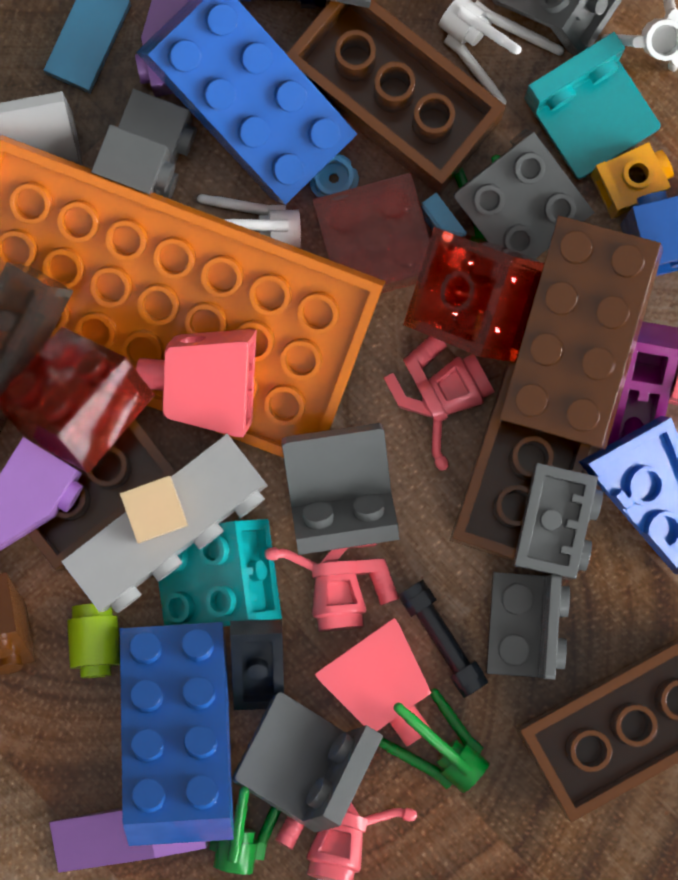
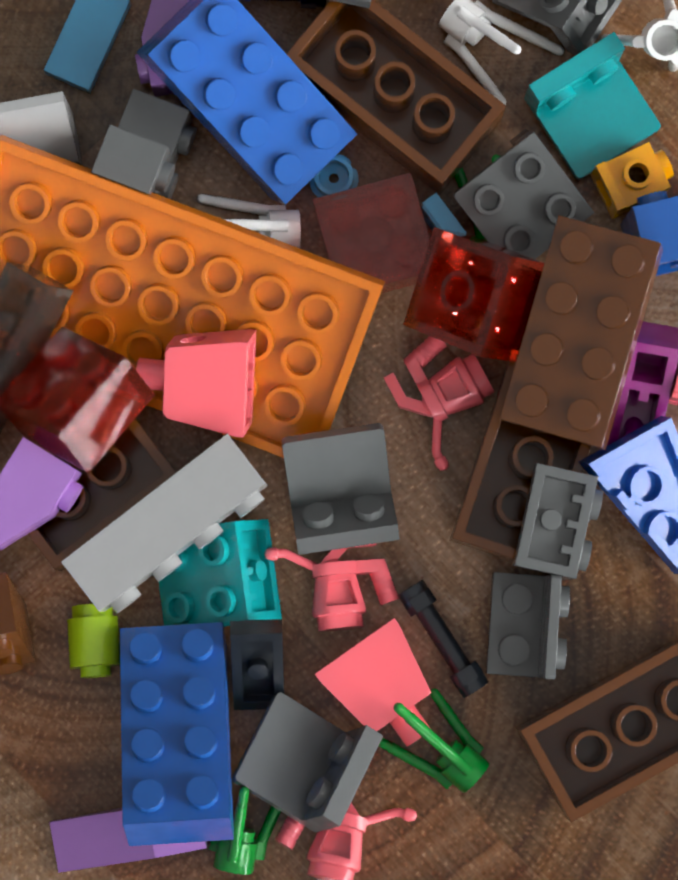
(154, 509): tan tile -> none

